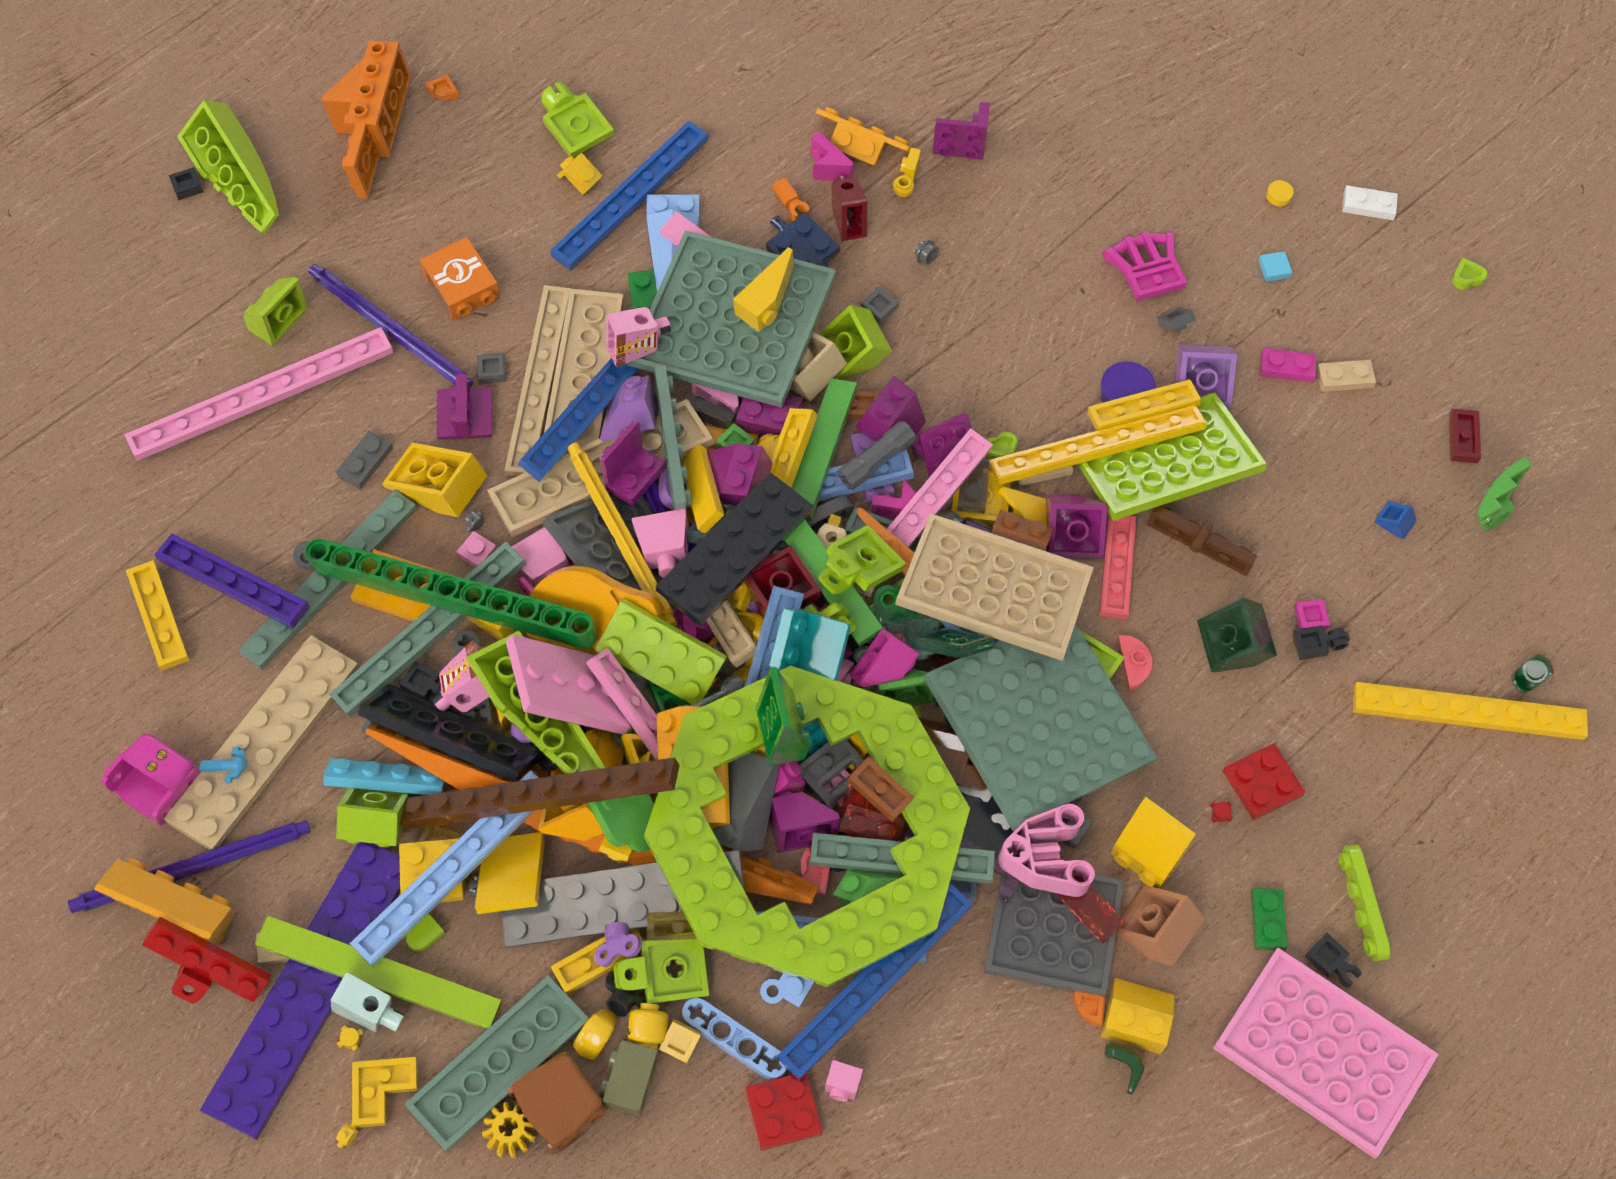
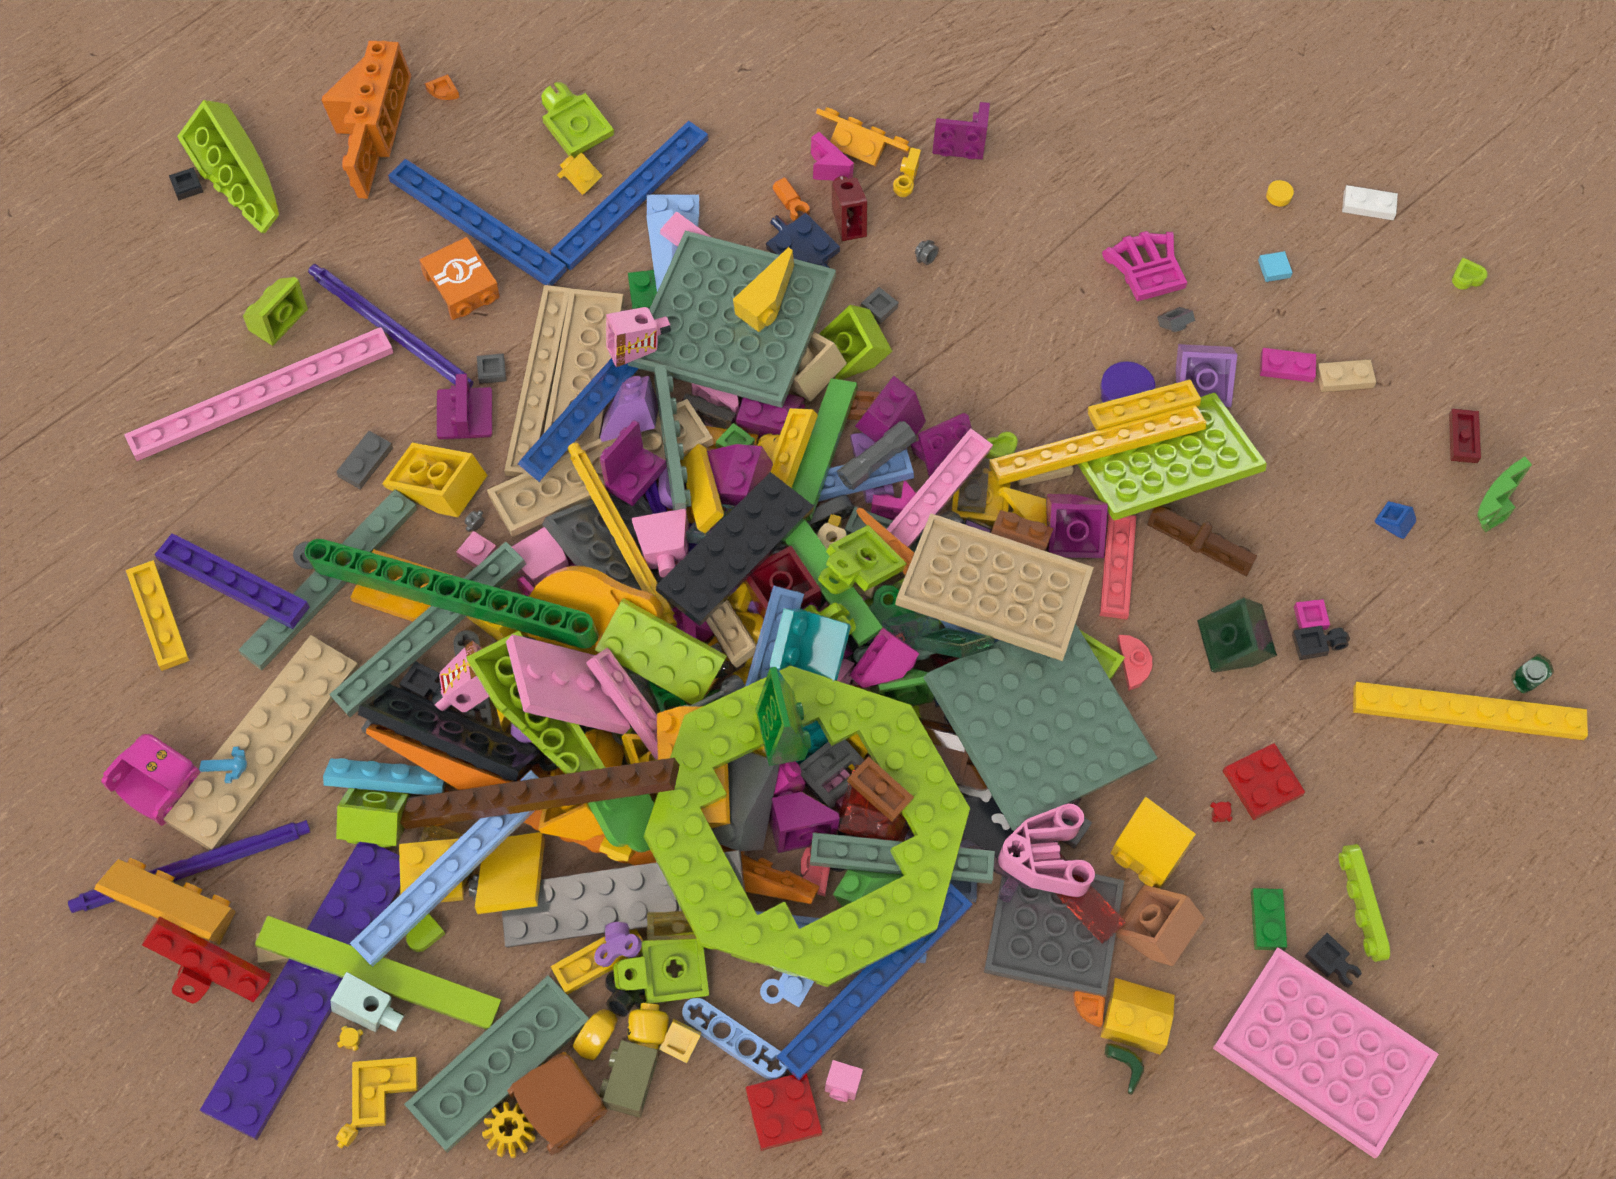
(477, 223): none -> blue plate

